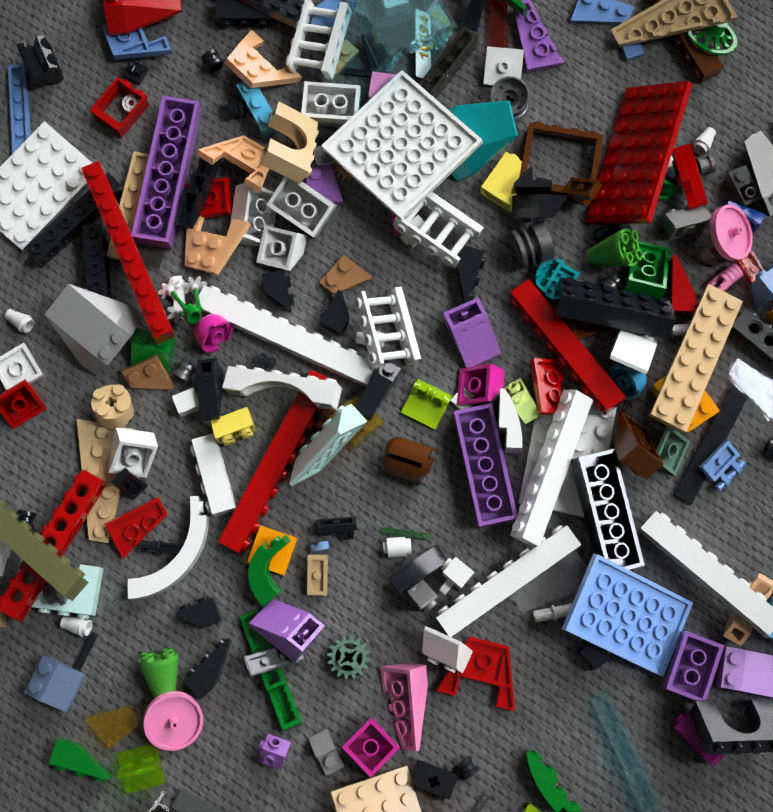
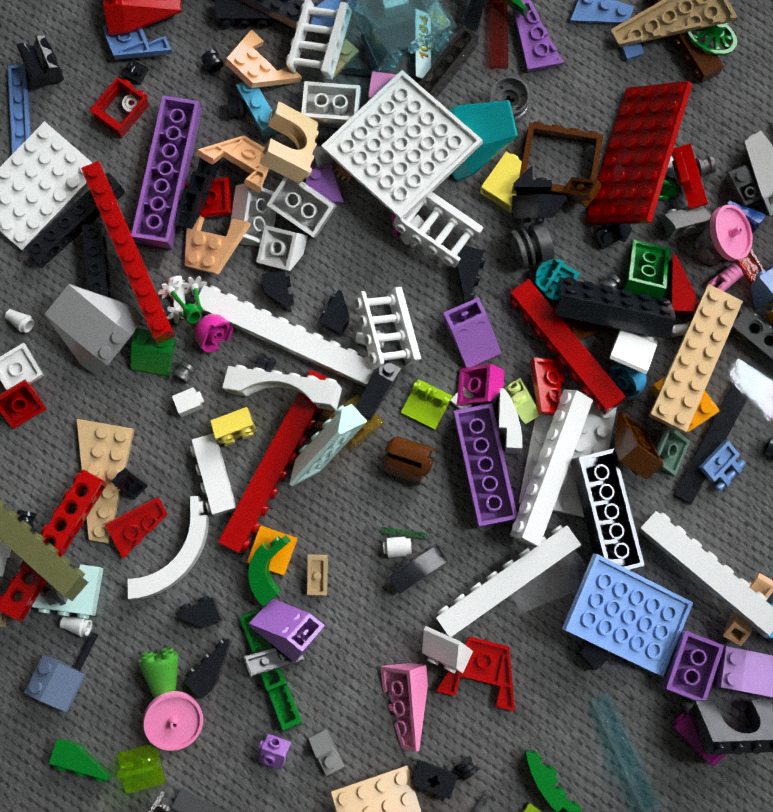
(112, 406): tan brick -> none
(114, 725): clear yellow wing -> none
(131, 194): tan plate -> none
(132, 450): white slope -> none
(148, 374): medium nougat wing -> none
(160, 547): black axle -> none
(209, 388): black slope -> none
(321, 546): light blue tile -> none
(343, 649): sand green gear -> none
(344, 276): medium nougat wing -> none
(344, 525): black hinge -> none
(370, 747): dark pink slope -> none
(423, 596): light grey slope -> none
(456, 574): white brick -> none
(502, 63): white plate -> none
(551, 613): white axle -> none
(616, 250): bright green cone -> none
(703, 143): white cone -> none

